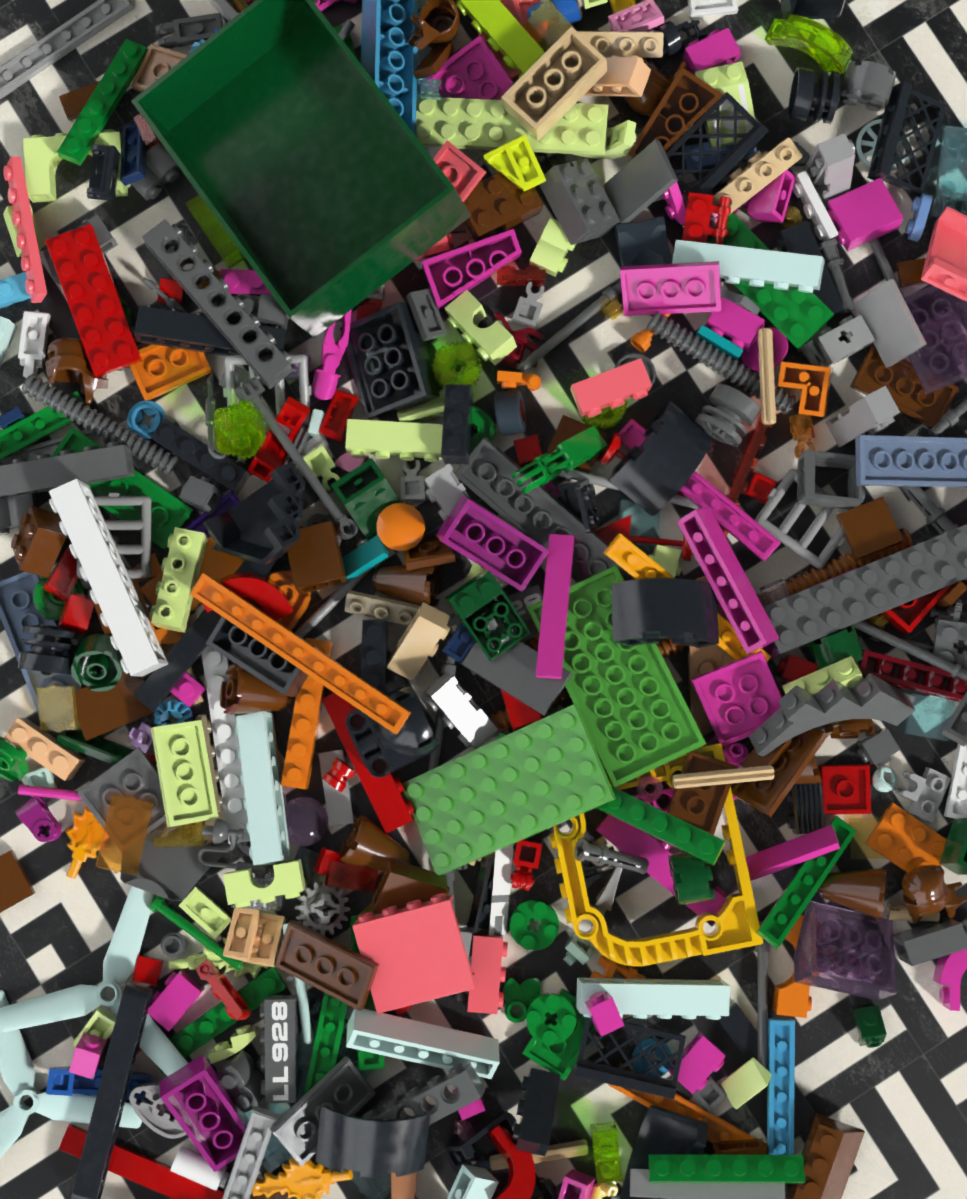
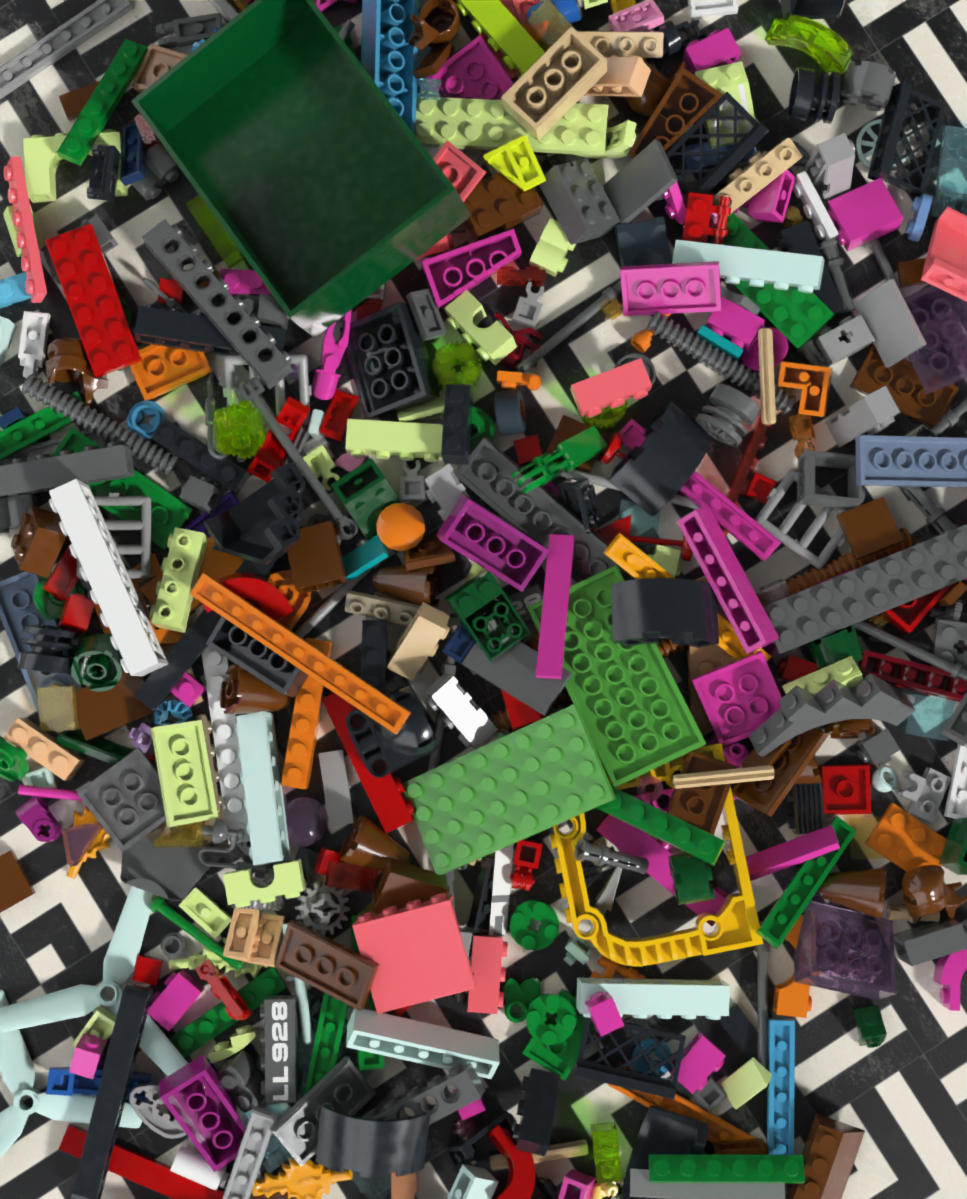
(79, 840): none -> slope
(124, 834): clear orange piece -> none
(338, 775): red wheel -> none

